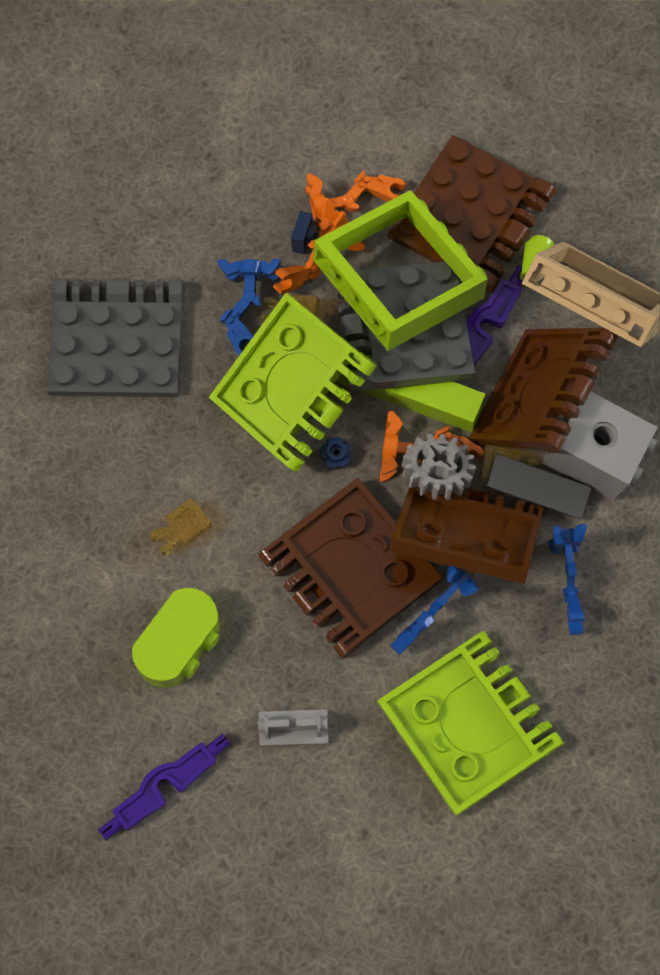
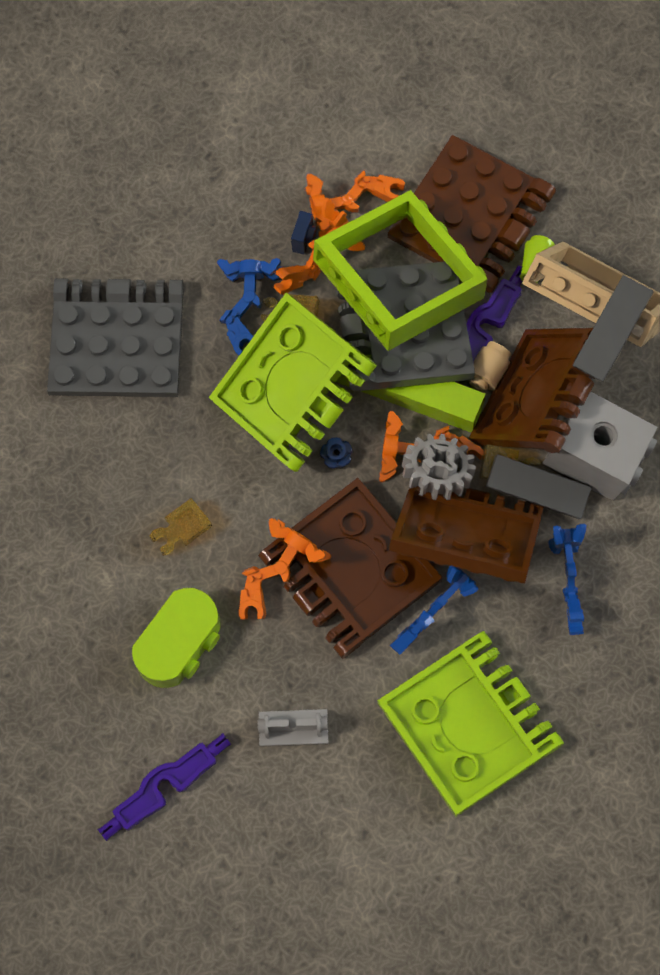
(253, 592): none -> orange piece
(490, 366): none -> tan brick
(613, 328): none -> dark grey tile

